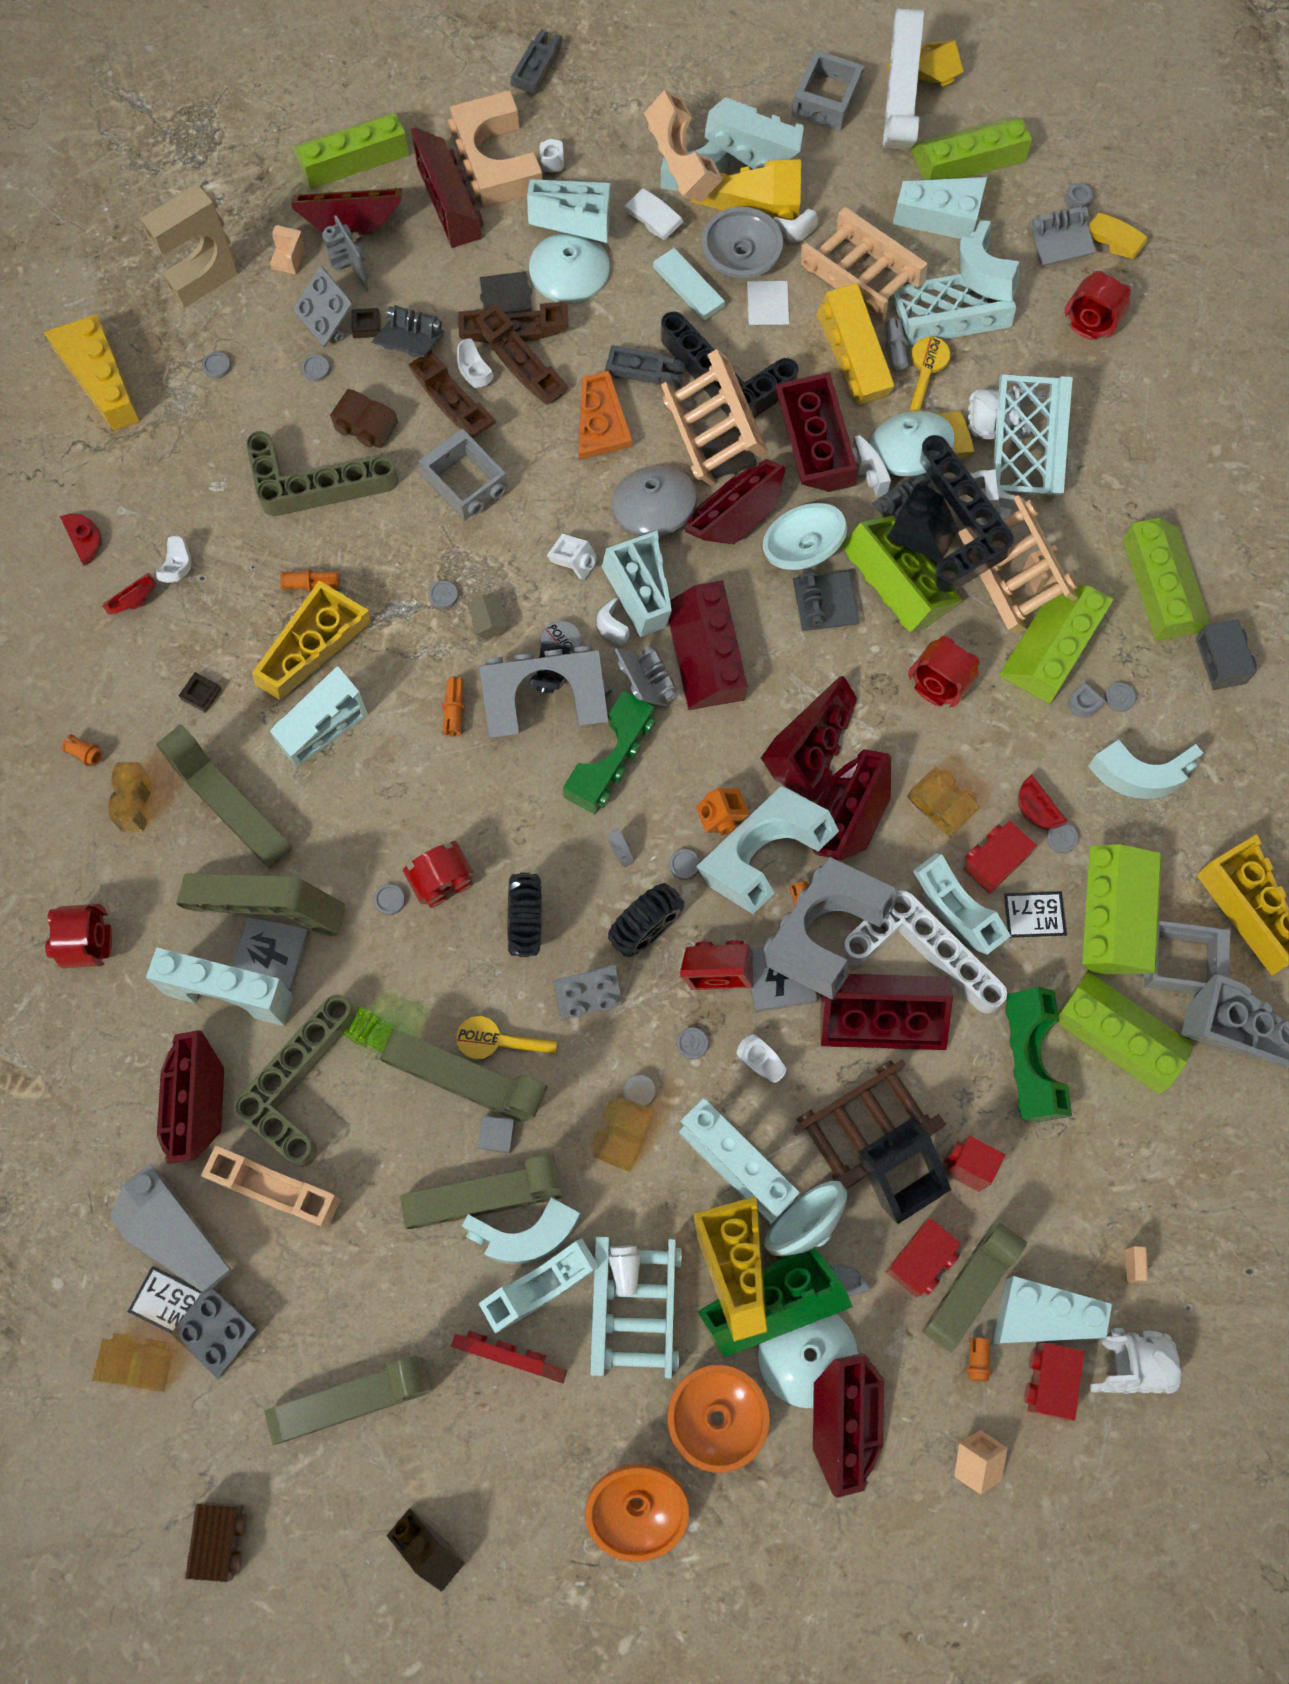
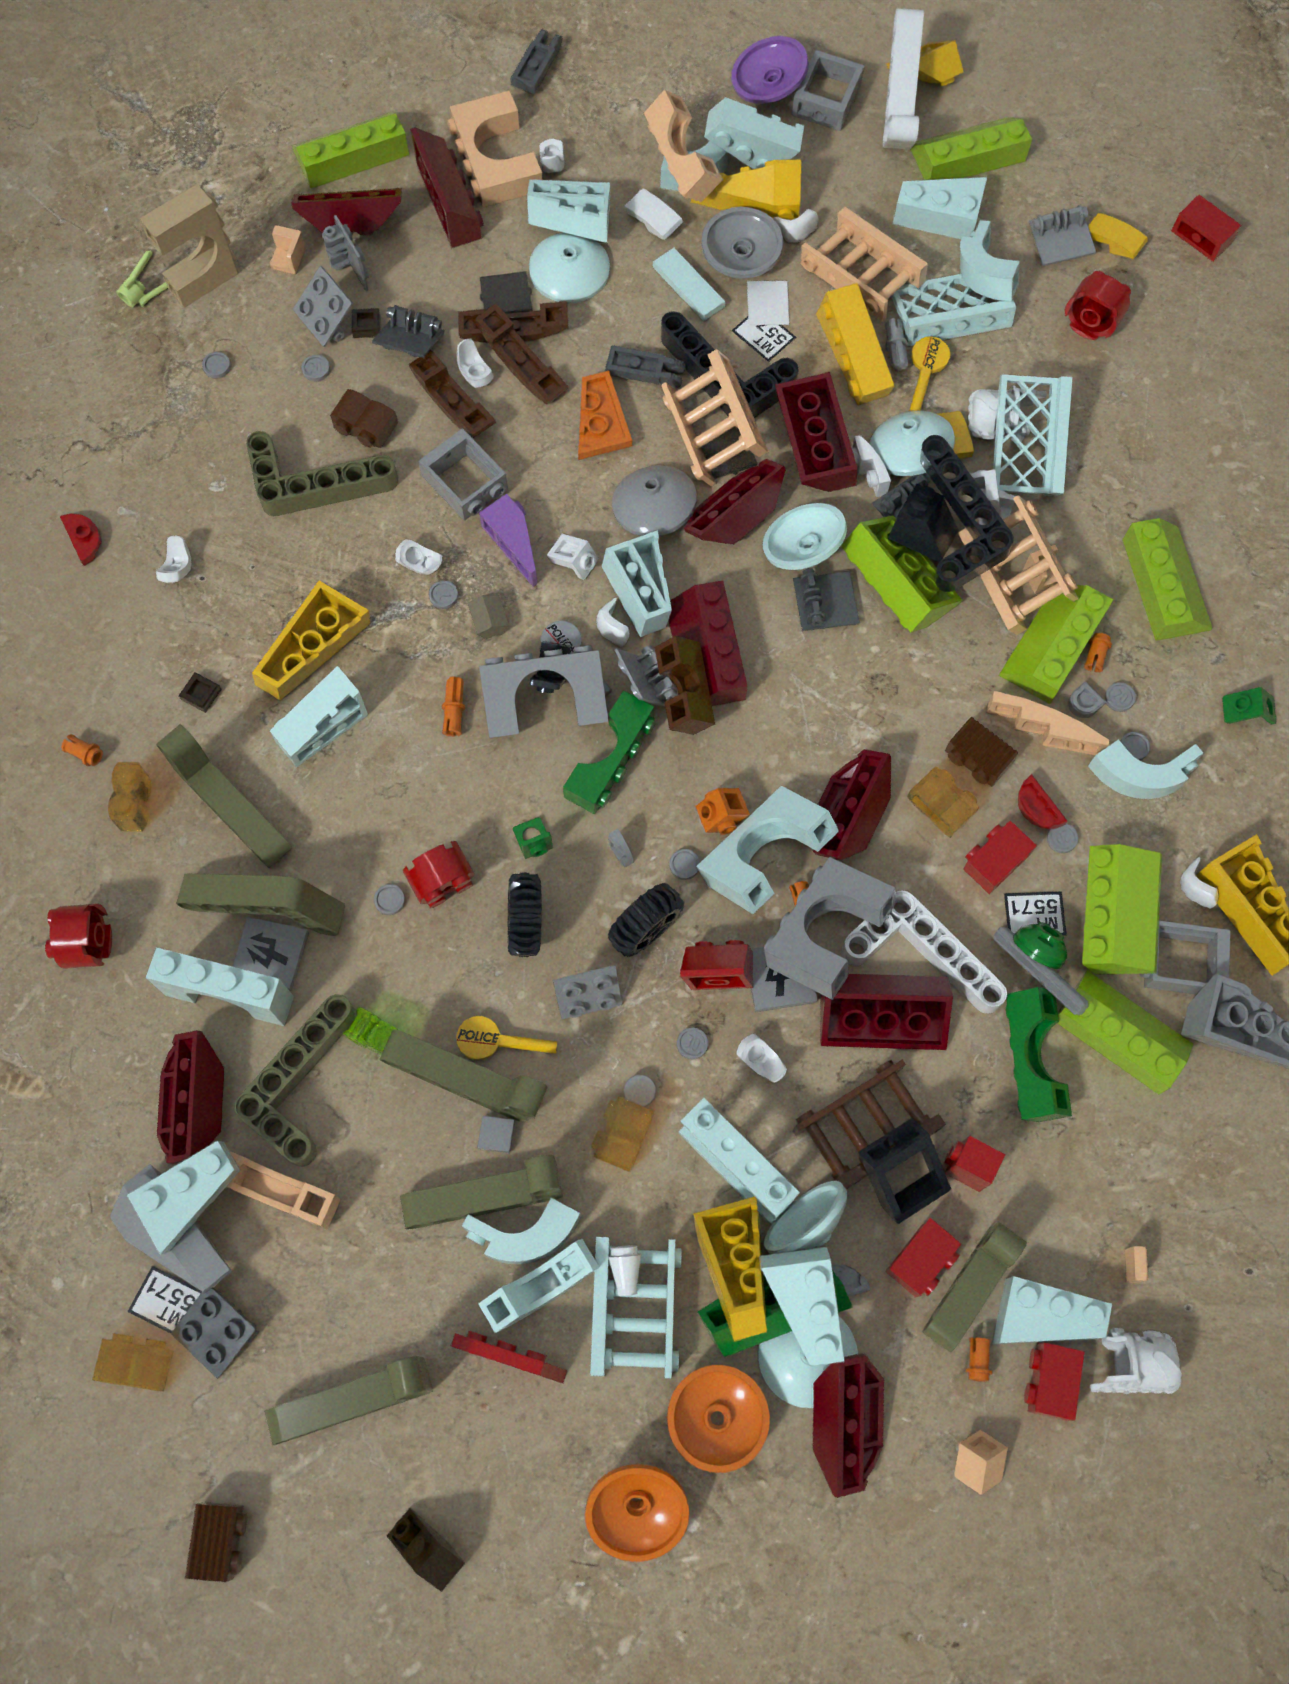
(91, 361): yellow wedge -> none
(131, 596): red plate -> none
(132, 289): none -> yellowish green plant
(182, 1193): none -> light aqua wedge
(307, 579): orange axle -> none
(417, 557): none -> white hair
(507, 527): none -> medium lavender slope
(537, 845): none -> green bracket
(684, 665): none -> reddish brown arch
(764, 339): none -> white sticker
(770, 69): none -> medium lavender dish
(805, 748): dark red wedge -> none
(808, 1300): none -> light aqua wedge
(944, 672): red brick -> none
(963, 916): light aqua arch -> none
(980, 752): none -> reddish brown brick
(1042, 944): none -> green piece
(1046, 976): none -> light grey axle
(1057, 728): none -> light nougat slope
(1078, 195): light grey tile -> none
(1098, 650): none -> orange pin
(1136, 744): none -> light grey piece
(1196, 889): none -> white hair
(1206, 227): none -> red brick
(1226, 654): dark grey brick -> none
(1249, 705): none -> green bracket

